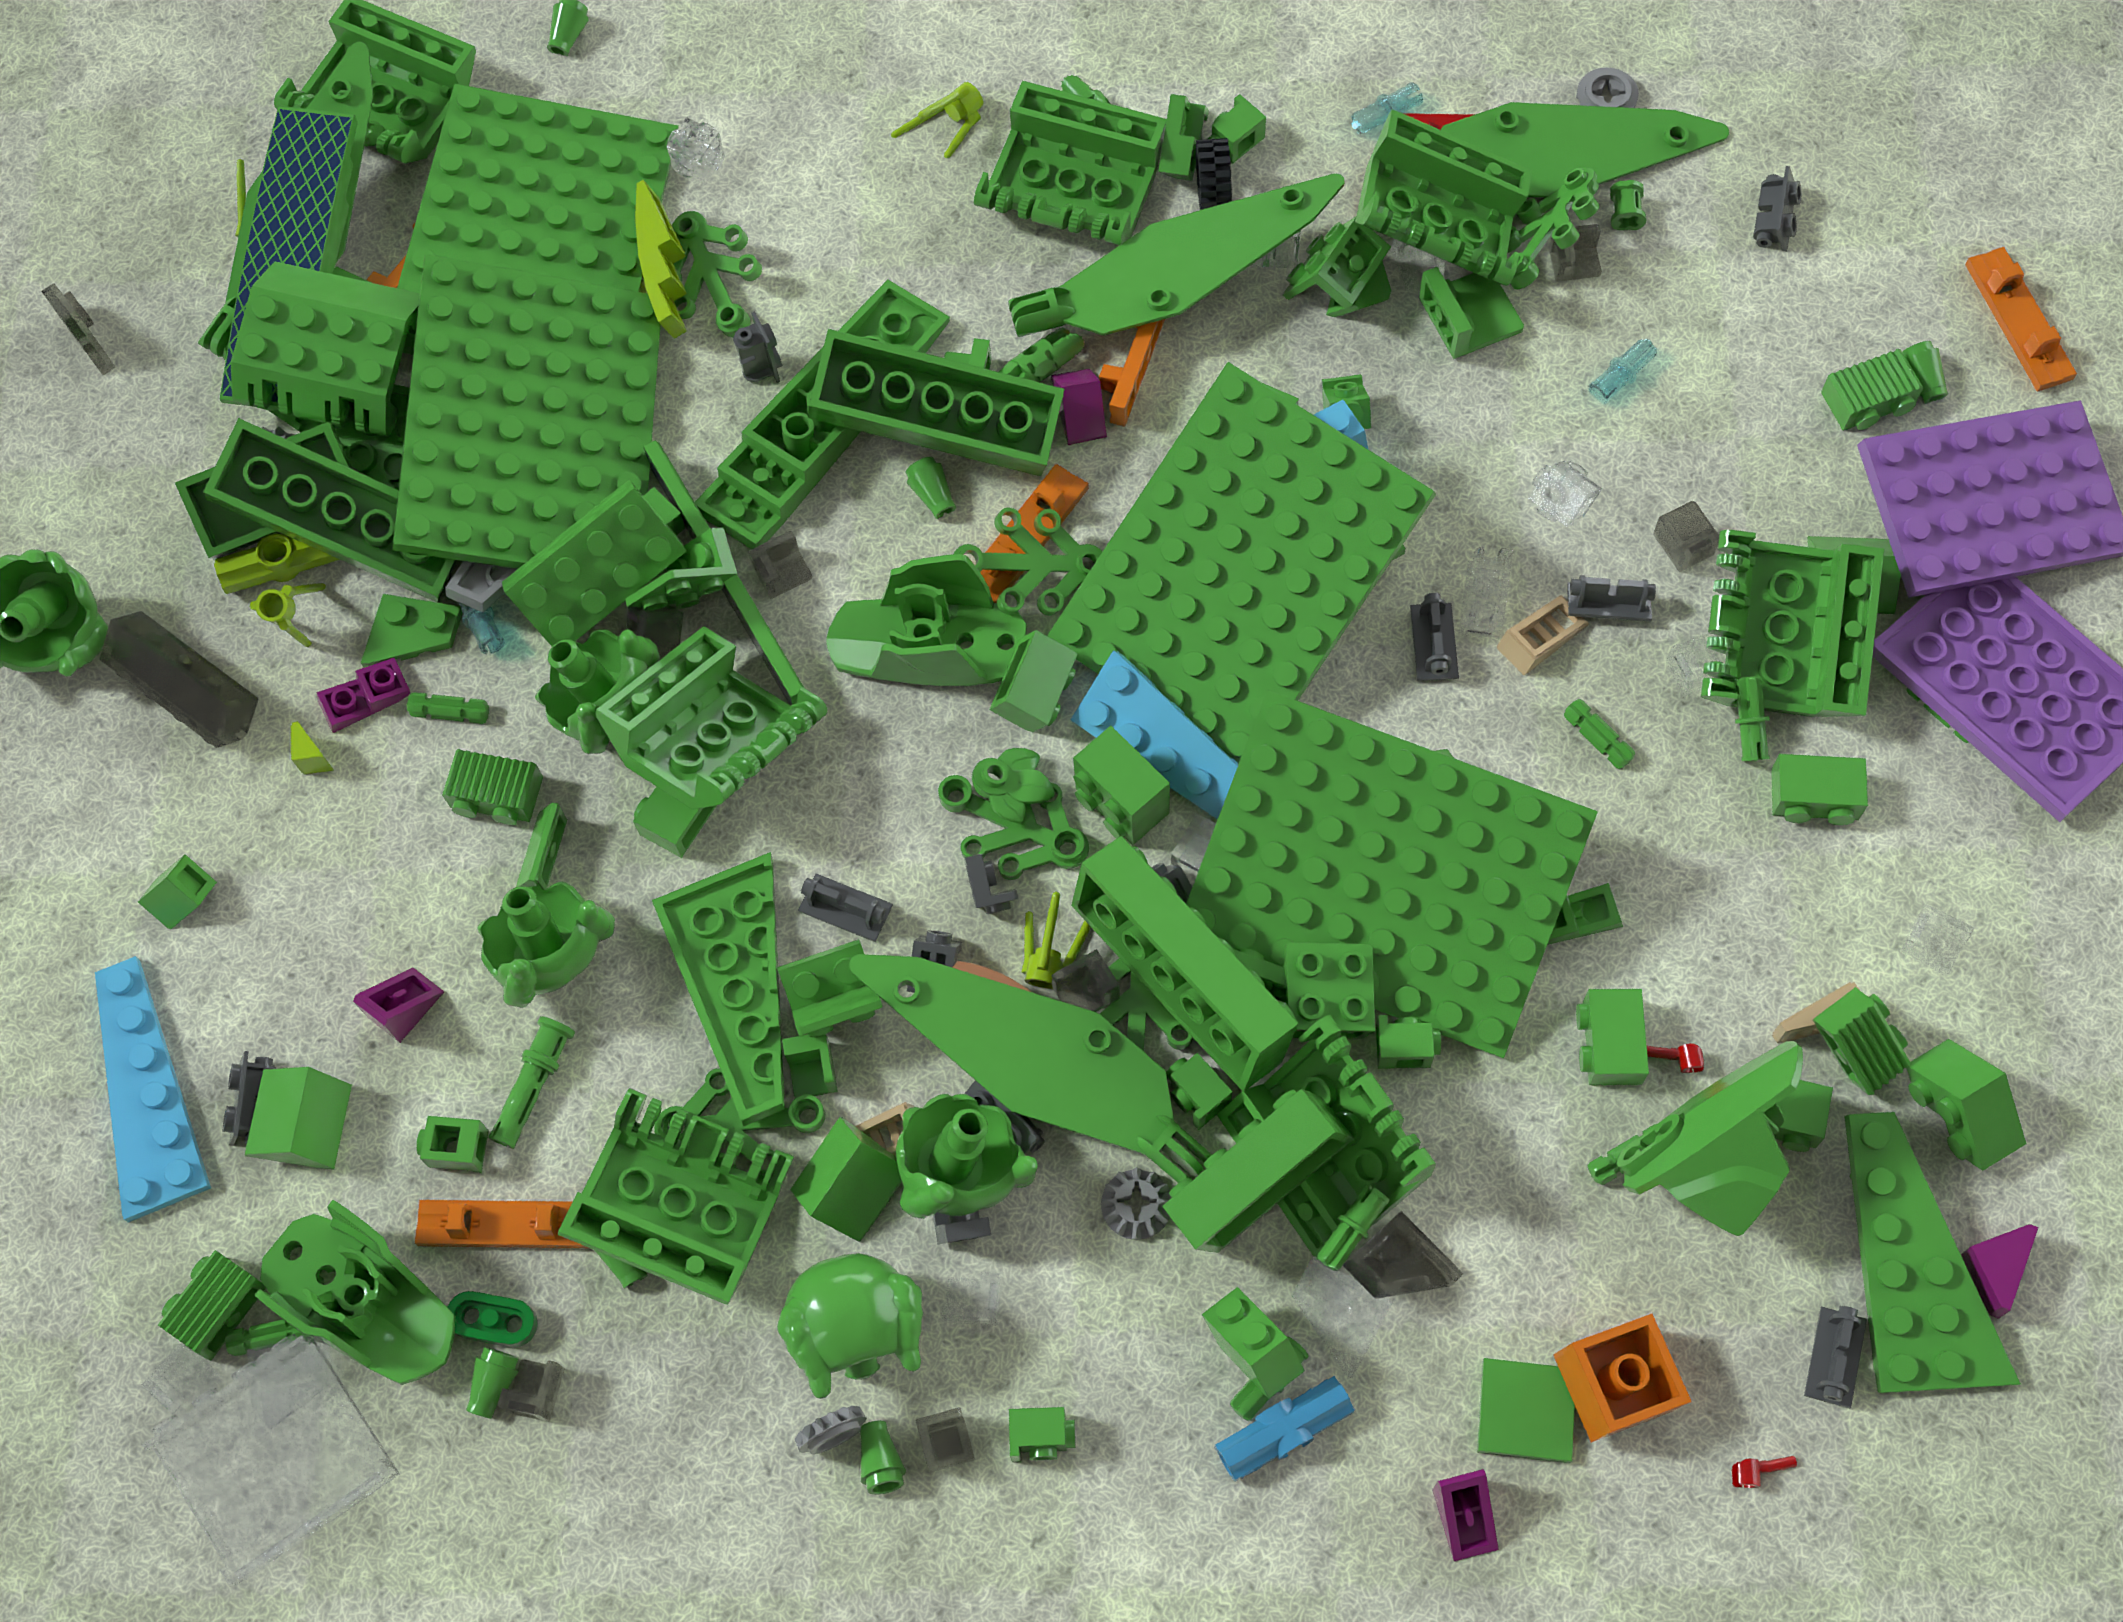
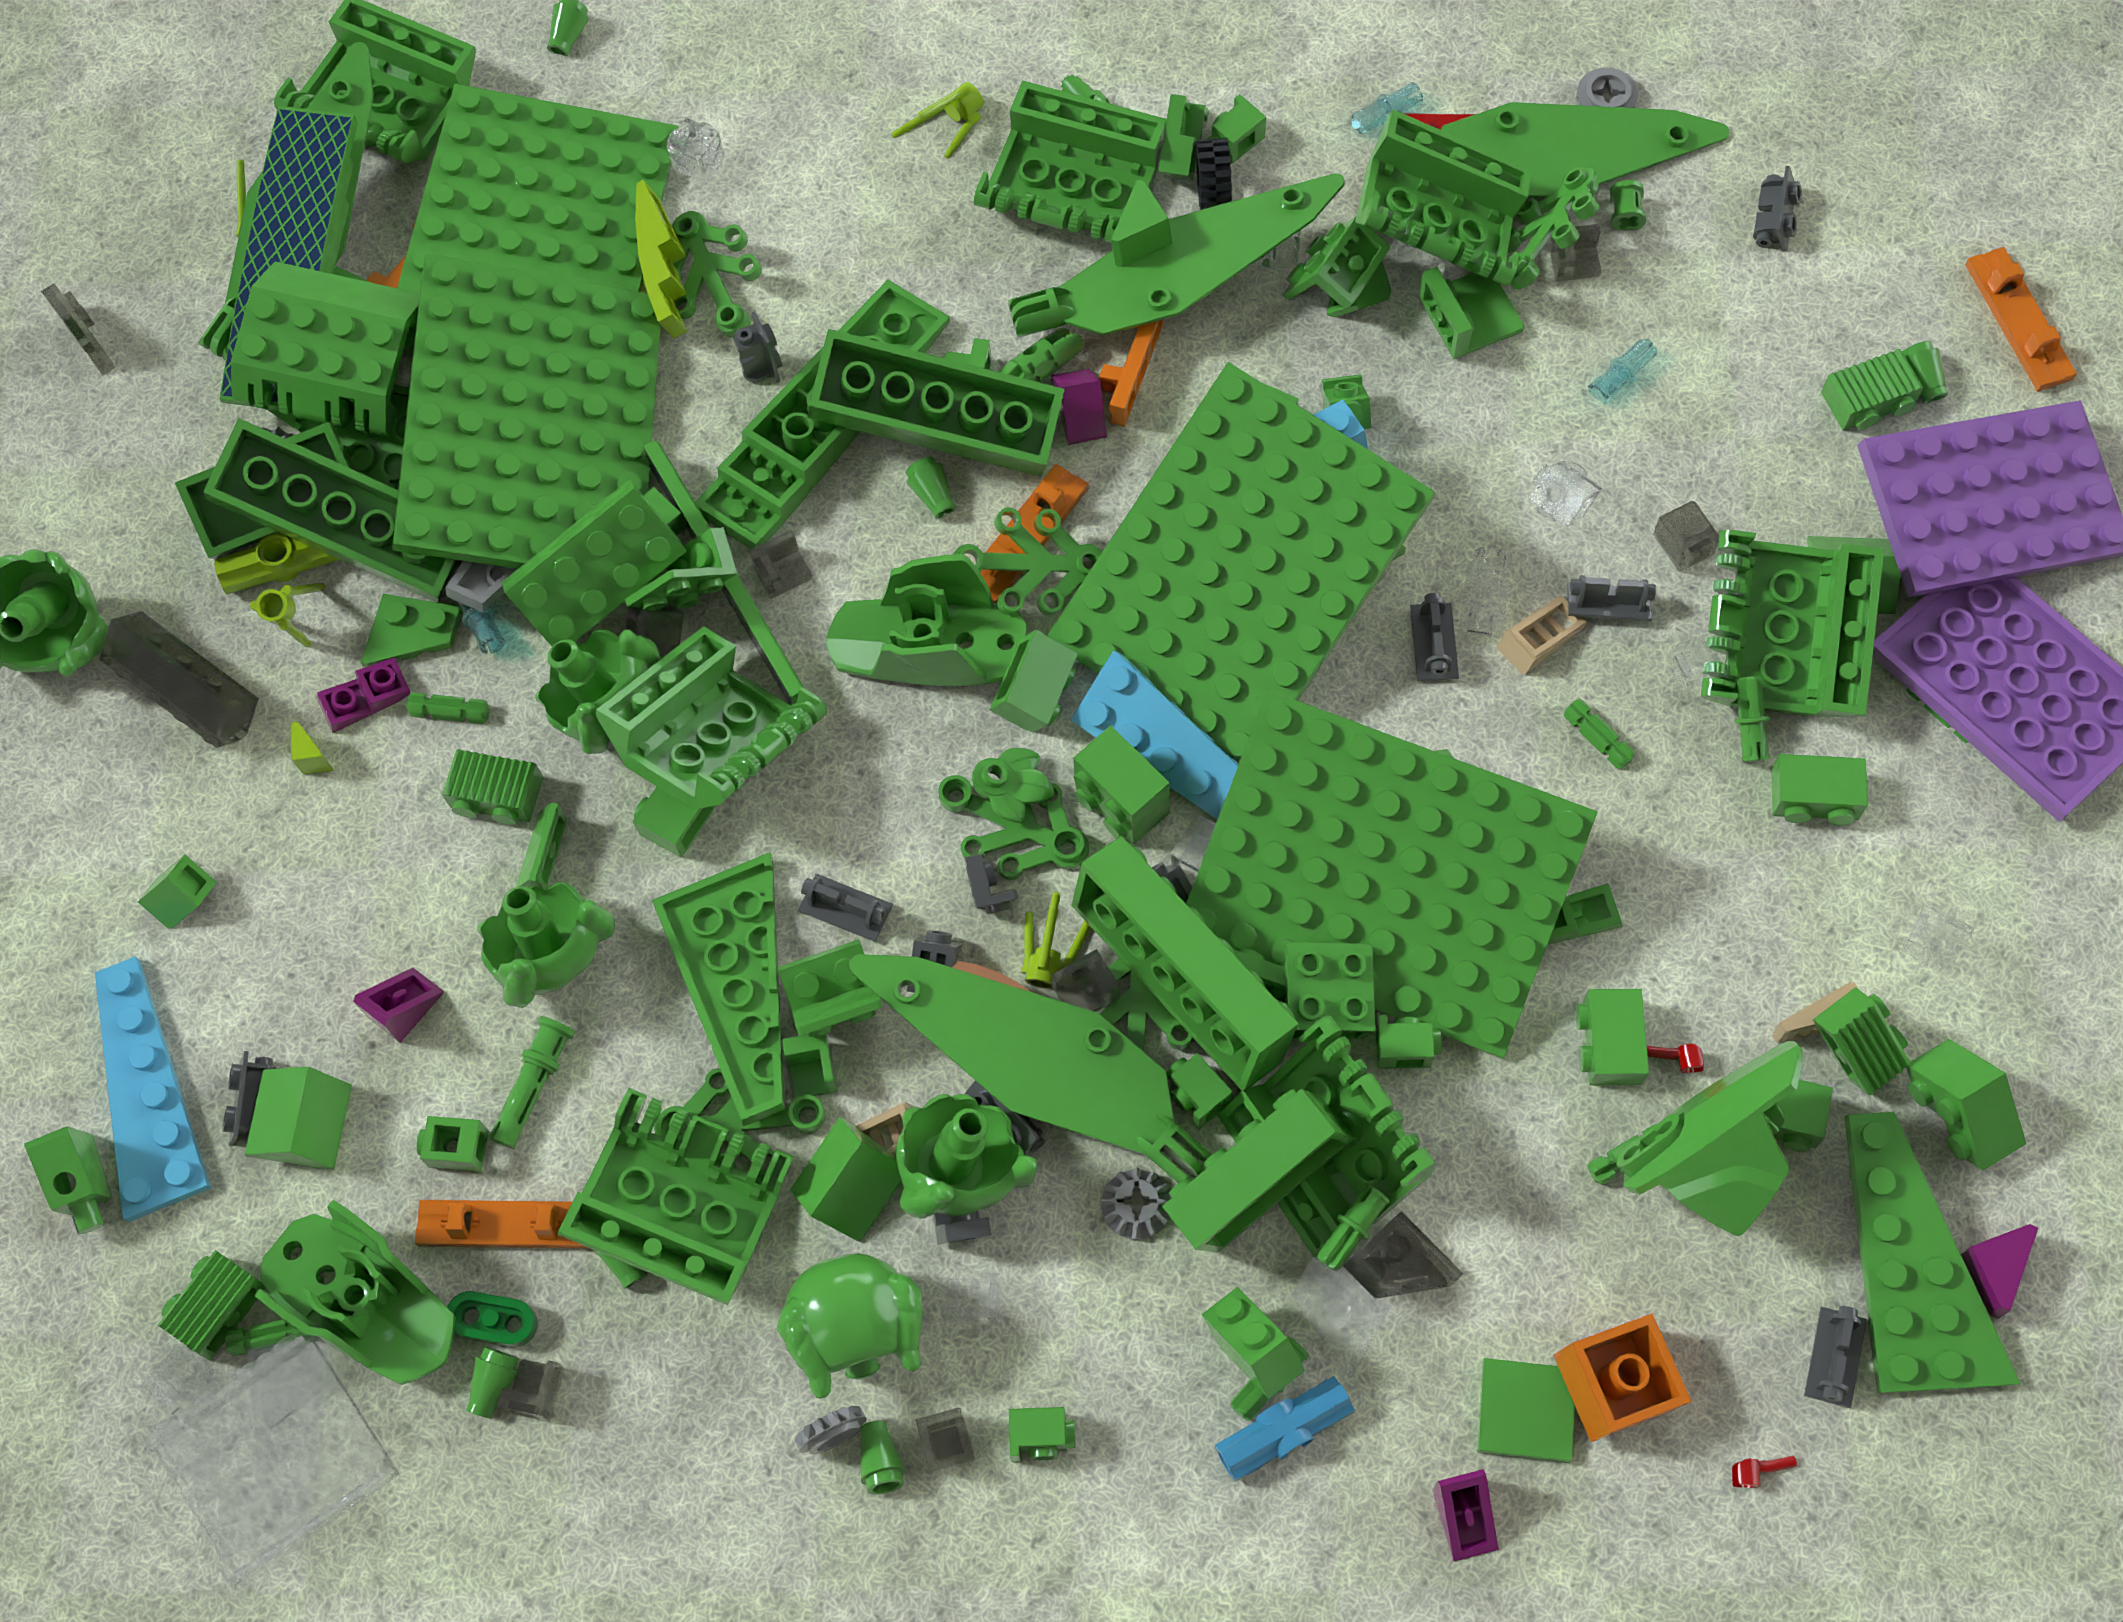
(77, 1154): none -> bright green torso
(1141, 228): none -> bright green slope

